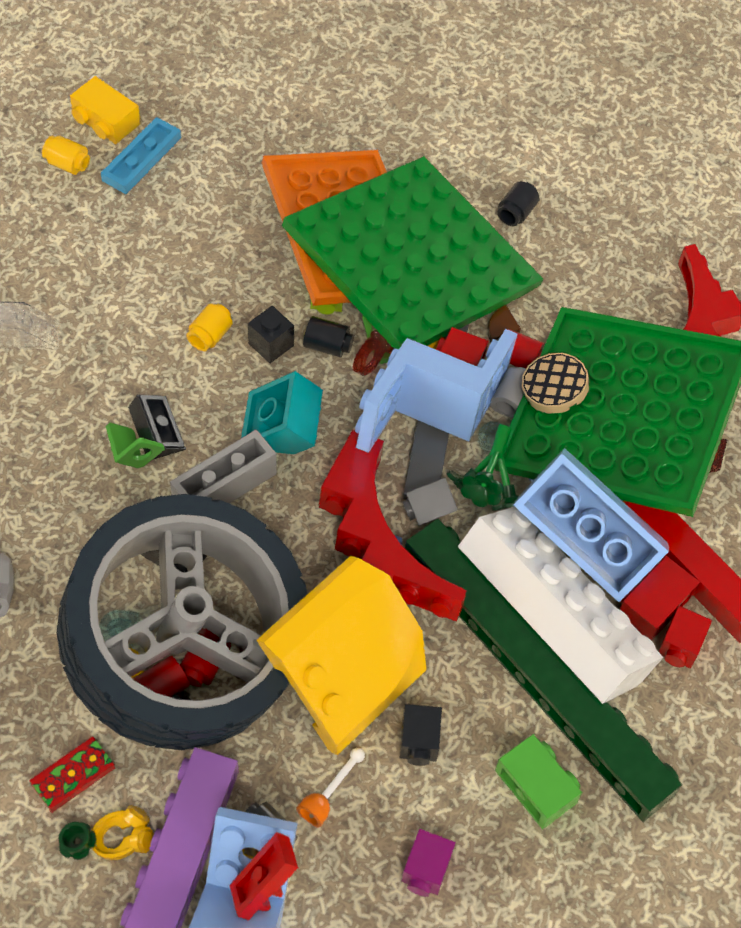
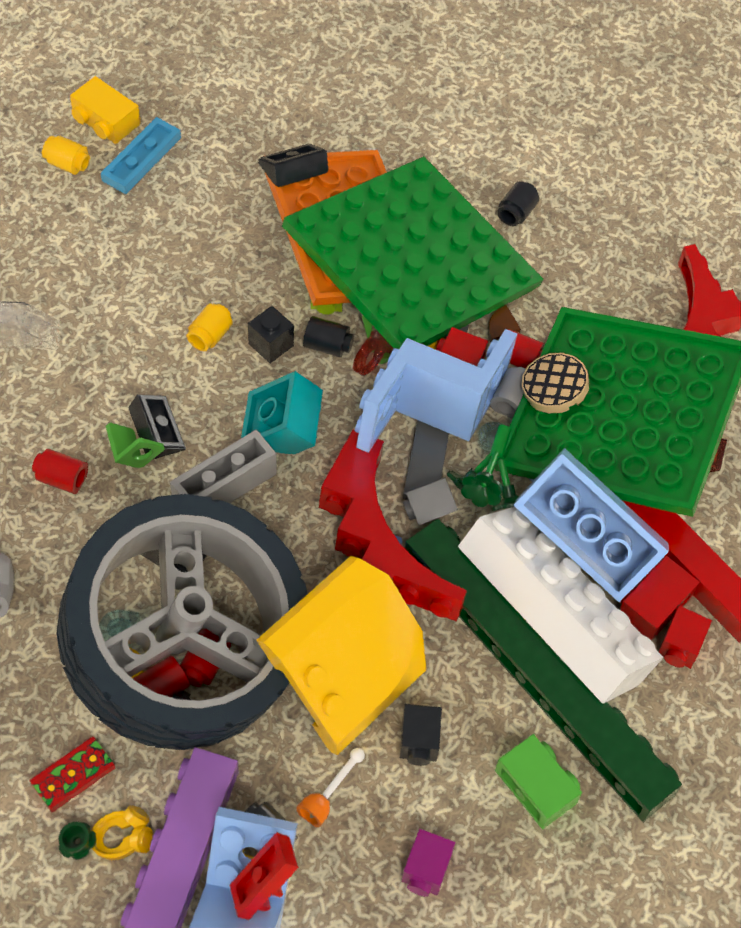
(60, 470): none -> red brick
(295, 164): none -> black slope

